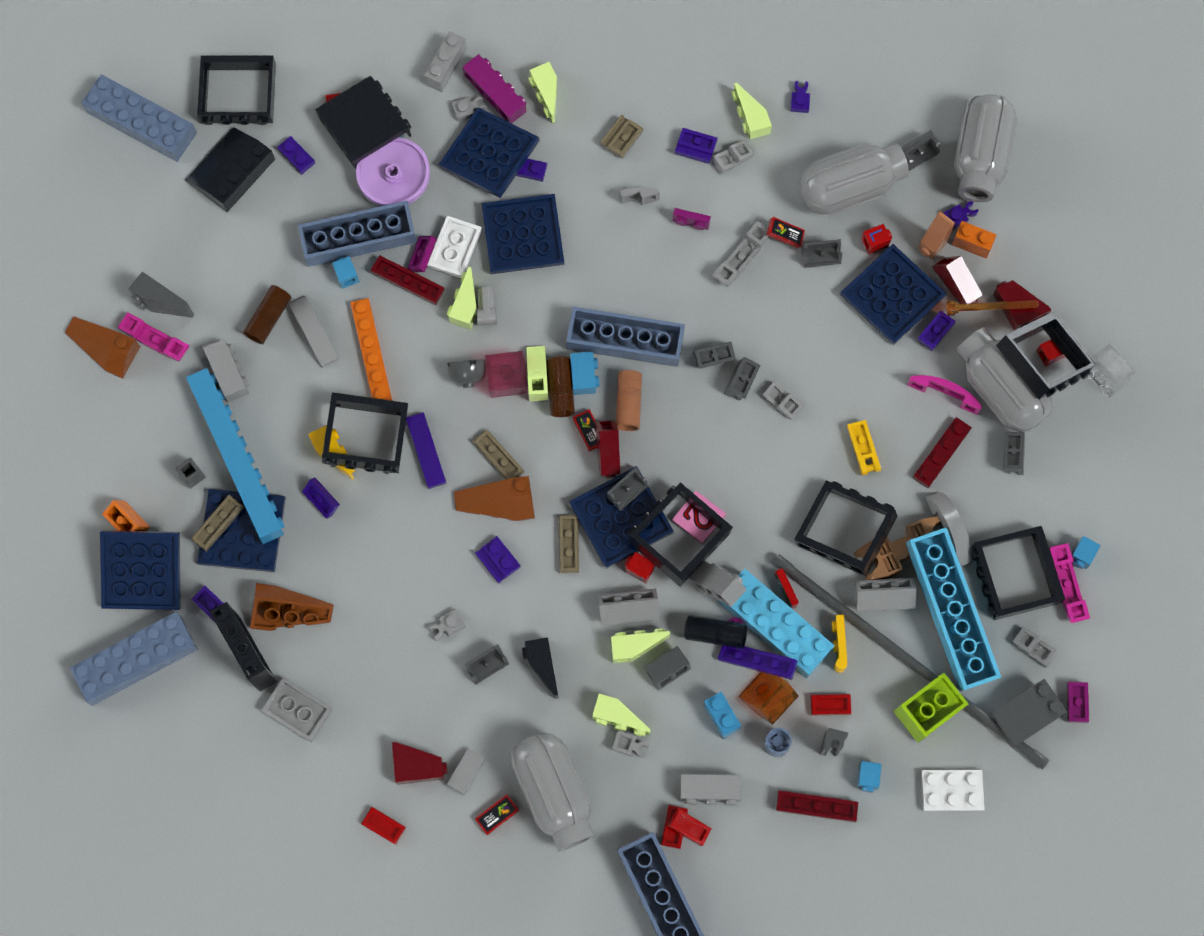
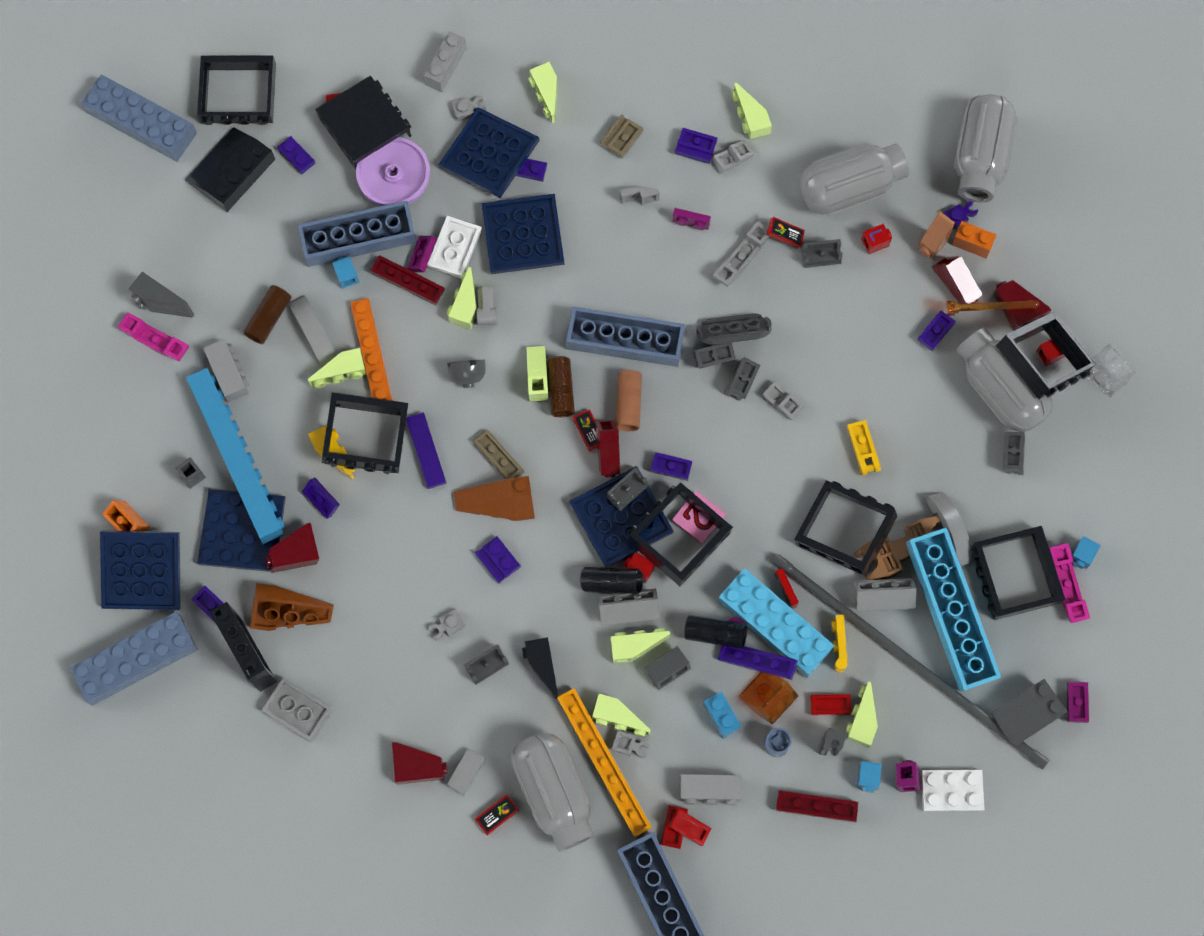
(105, 346): dark orange wedge -> none
(217, 523): dark tan tile -> none
(294, 551): none -> dark red slope
(342, 367): none -> yellowish green slope
(383, 825): red tile -> none
(494, 88): magenta brick -> none
(506, 374): clear pink brick -> none
(568, 544): dark tan tile -> none
(583, 373): dark azure brick -> none
(604, 763): none -> light orange plate
(605, 580): none -> black piece
(671, 466): none -> dark purple plate
(718, 583): light grey brick -> none
(733, 329): none -> dark grey tile
(800, 99): dark purple plate -> none
(865, 723): none -> yellowish green slope
(893, 294): dark blue plate -> none
(908, 784): none -> magenta brick
(921, 149): dark grey hinge -> none
(930, 707): lime slope -> none
(942, 452): dark red plate -> none
(947, 387): dark pink slope -> none
(1034, 647): light grey slope -> none

